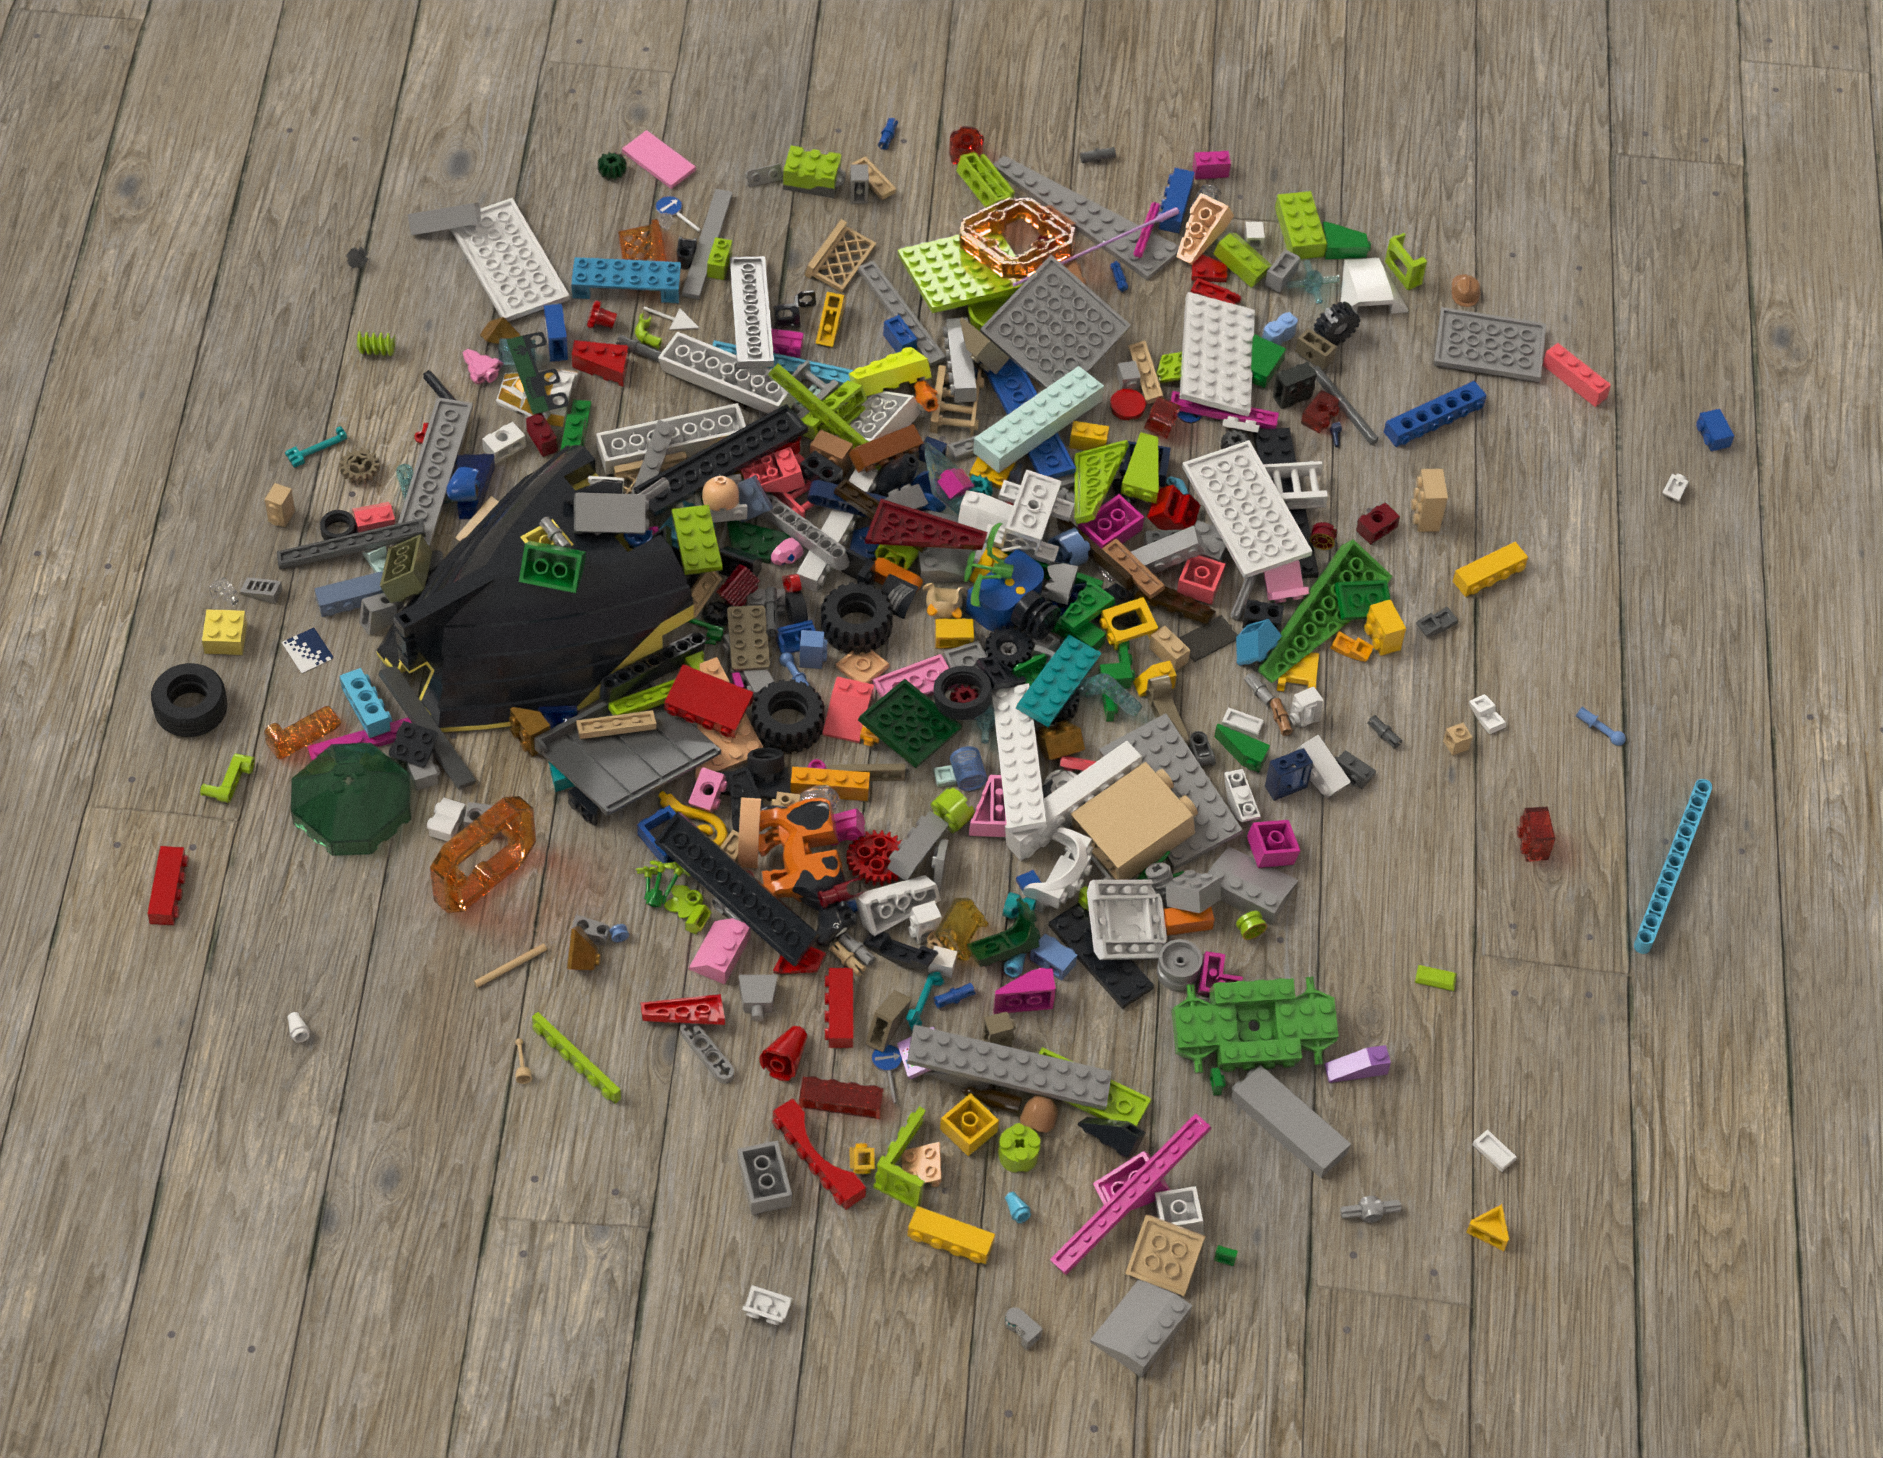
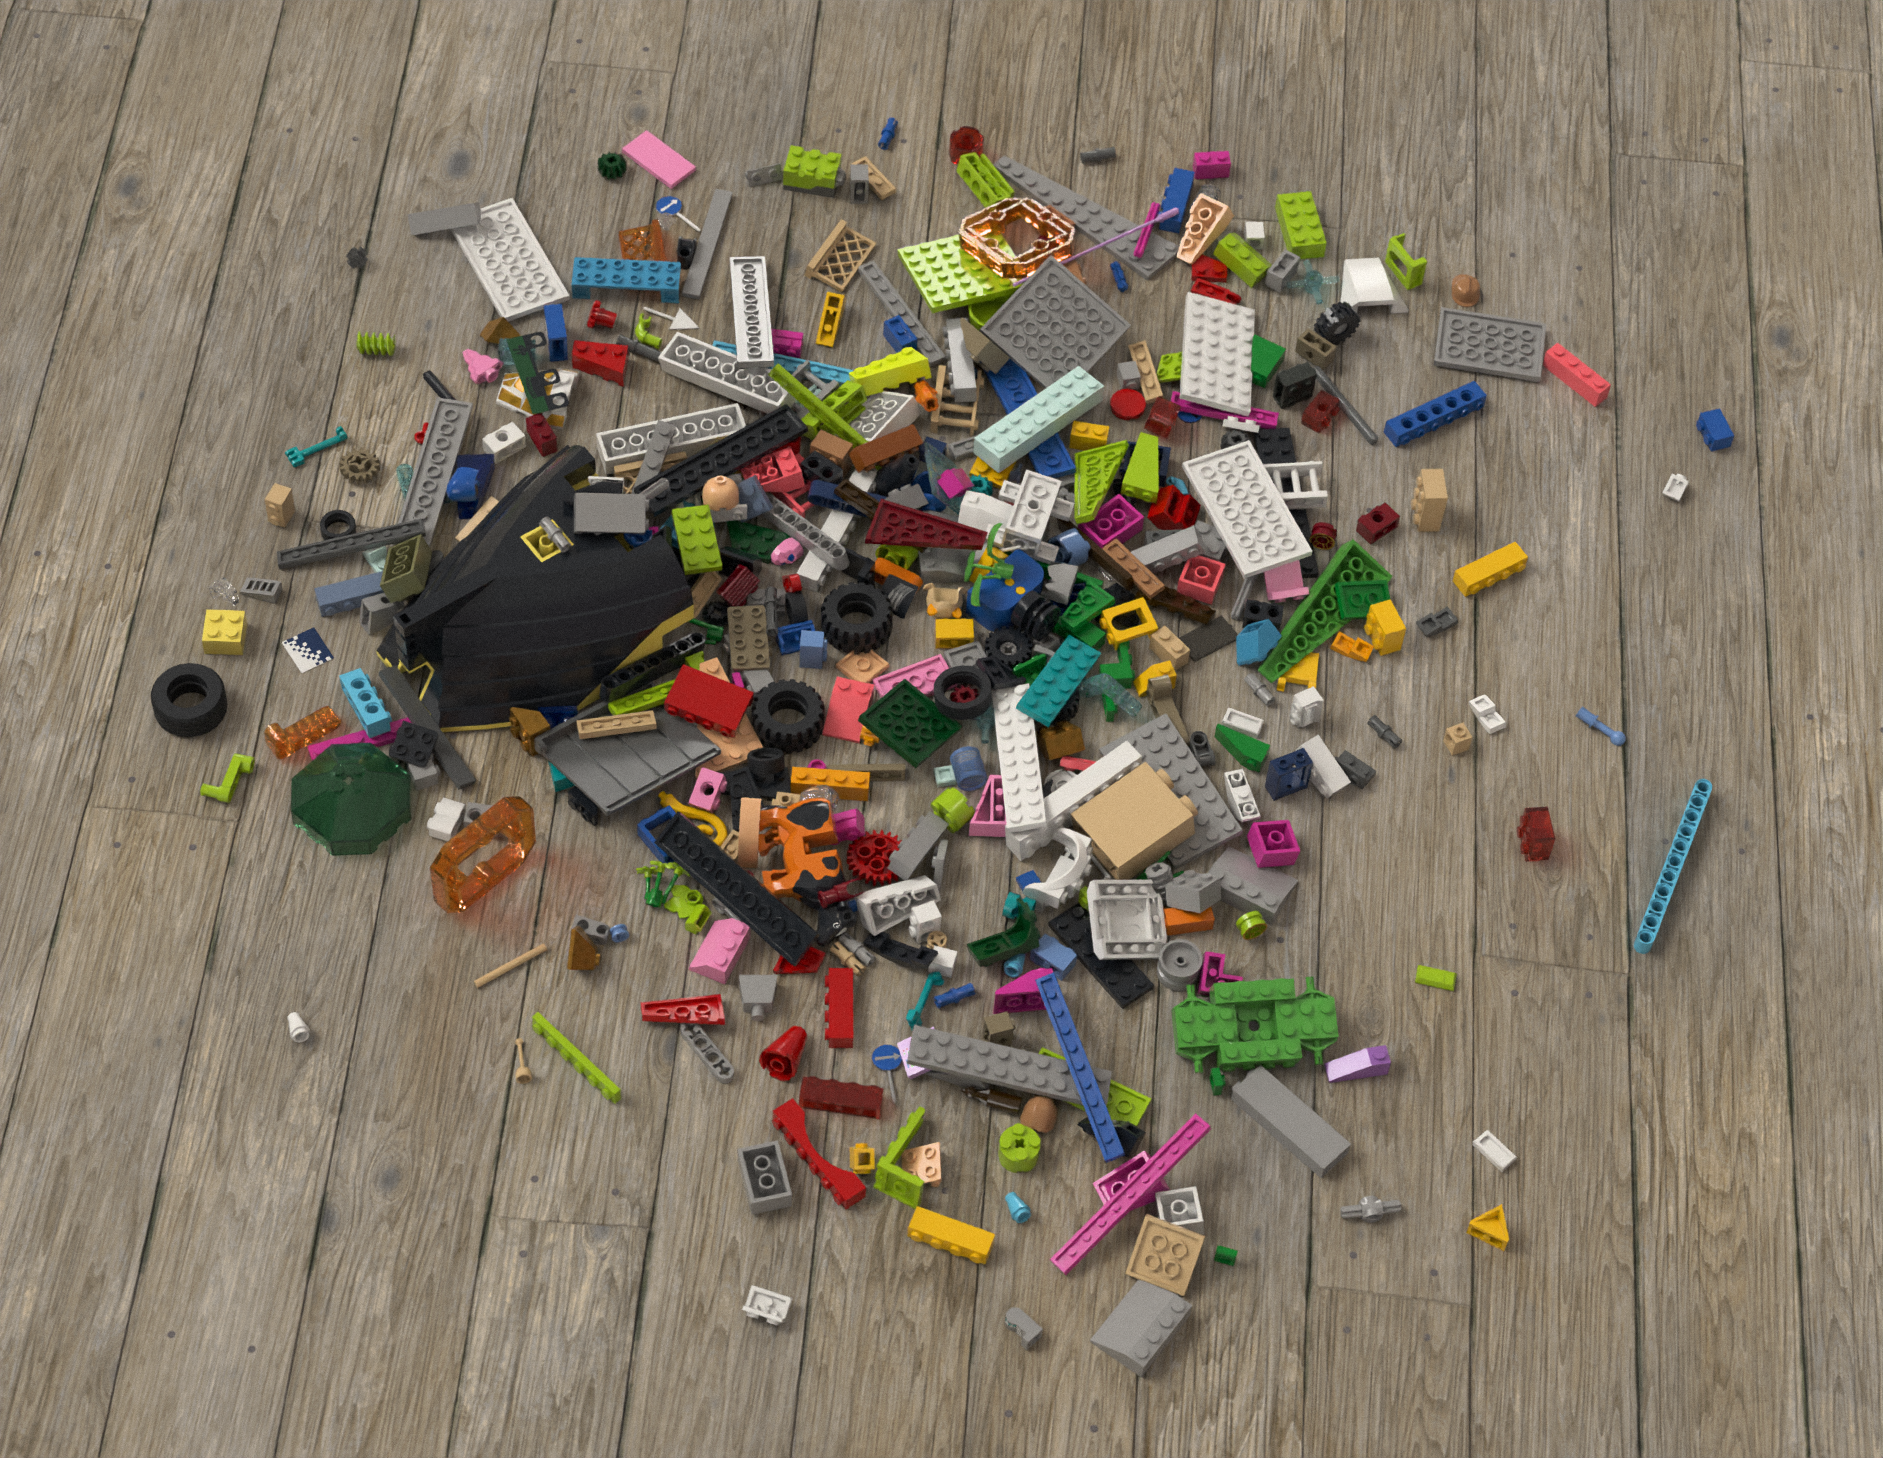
(167, 885): red brick -> none
(373, 516): coral slope -> none
(552, 566): green slope -> none
(576, 424): green bracket -> none
(719, 258): lime brick -> none
(787, 660): medium blue pin -> none
(794, 320): black piece -> none
(858, 545): dark blue wing -> none
(887, 1020): dark tan slope -> none
(960, 926): clear yellow panel -> none
(969, 1124): yellow brick -> none
(1080, 1067): none -> blue plate
(1281, 716): medium nougat pin -> none
(1282, 329): light blue brick -> none
(1335, 429): dark blue hand -> none
(1344, 242): green slope -> none

